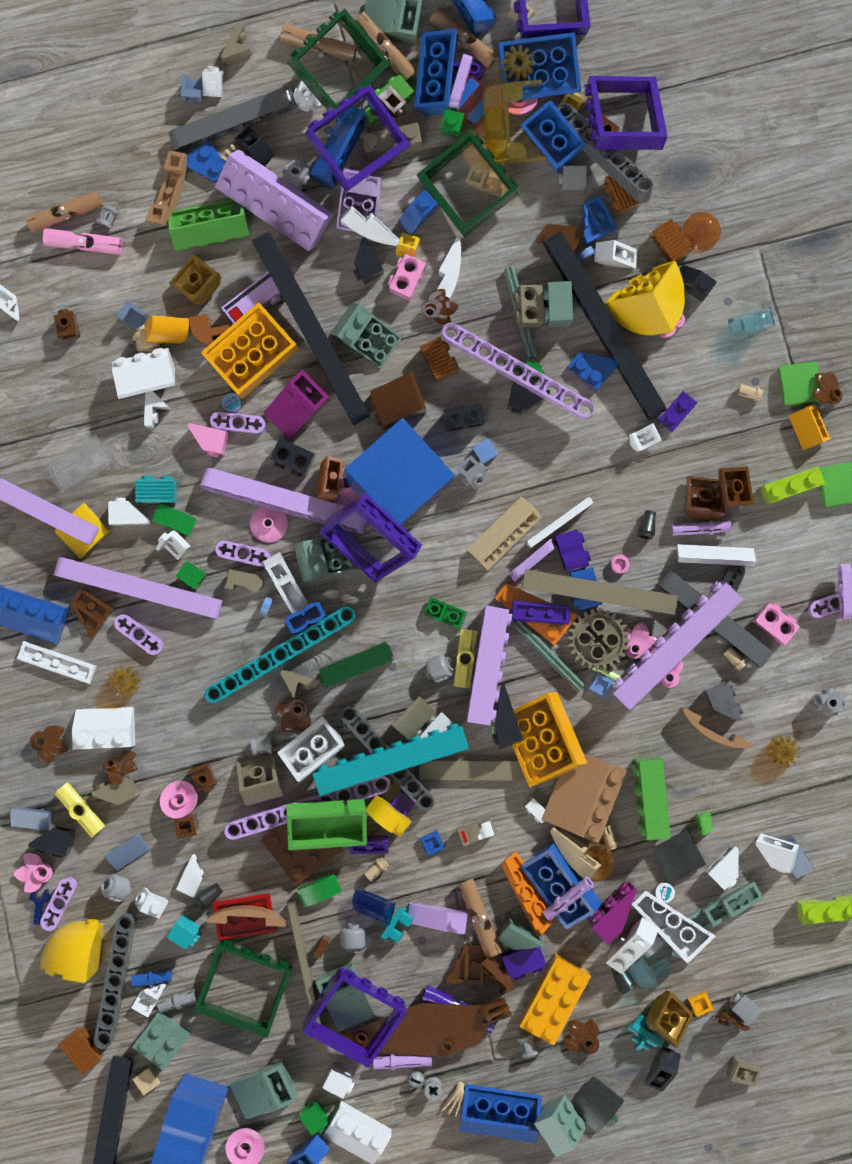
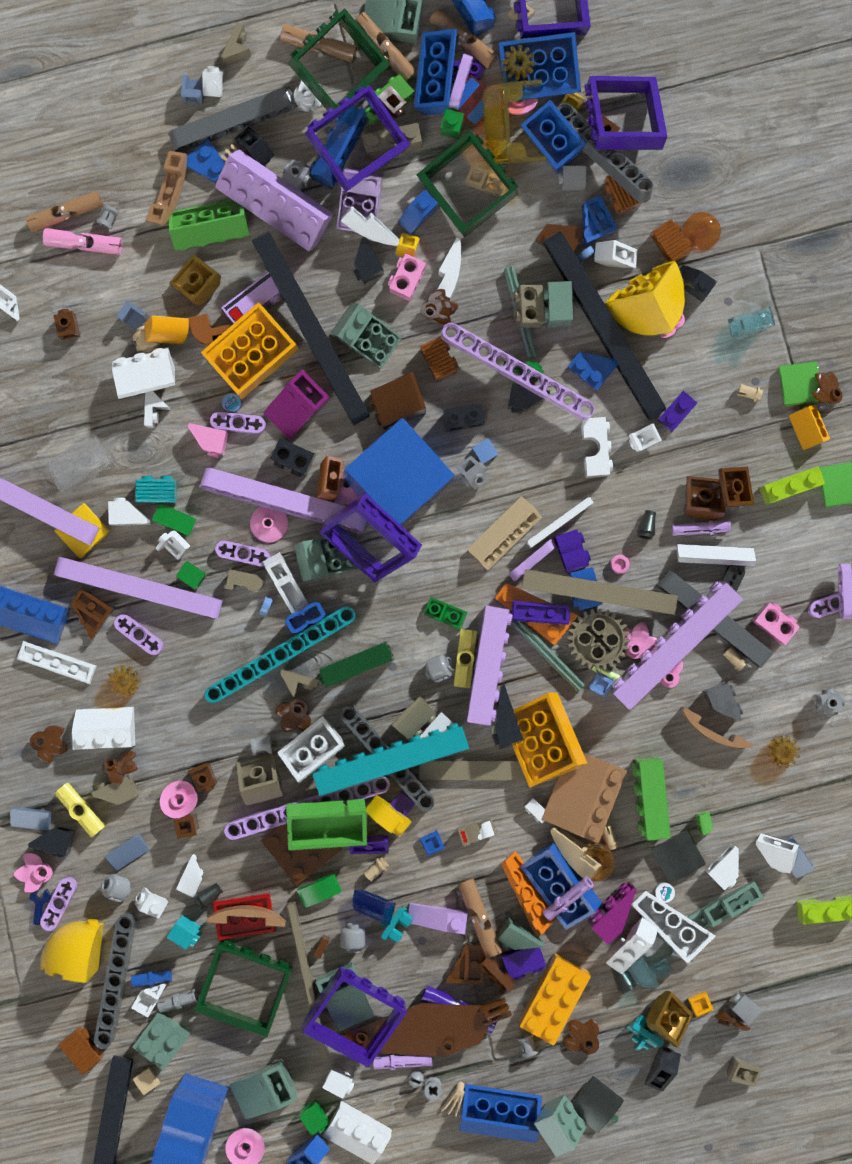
(596, 430): none -> white arch

